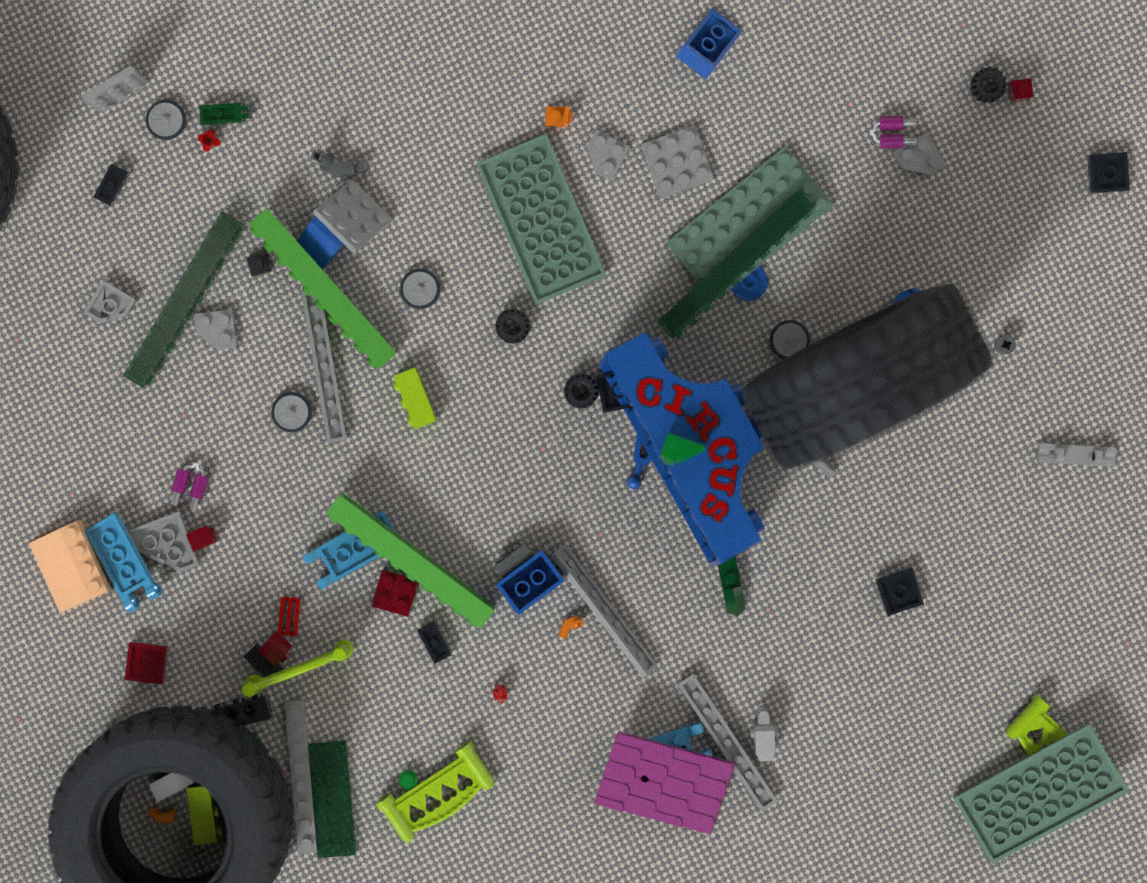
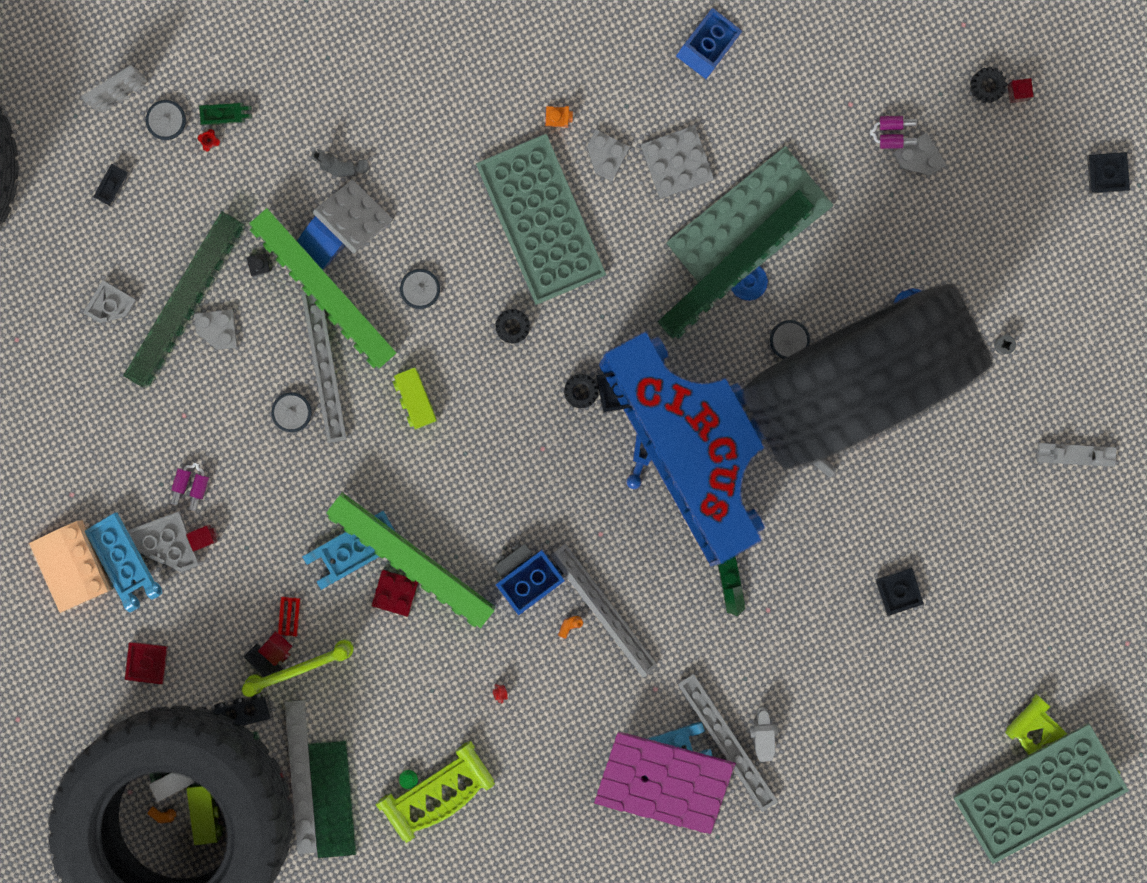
(434, 642): black plate -> none
(679, 449): green slope -> none

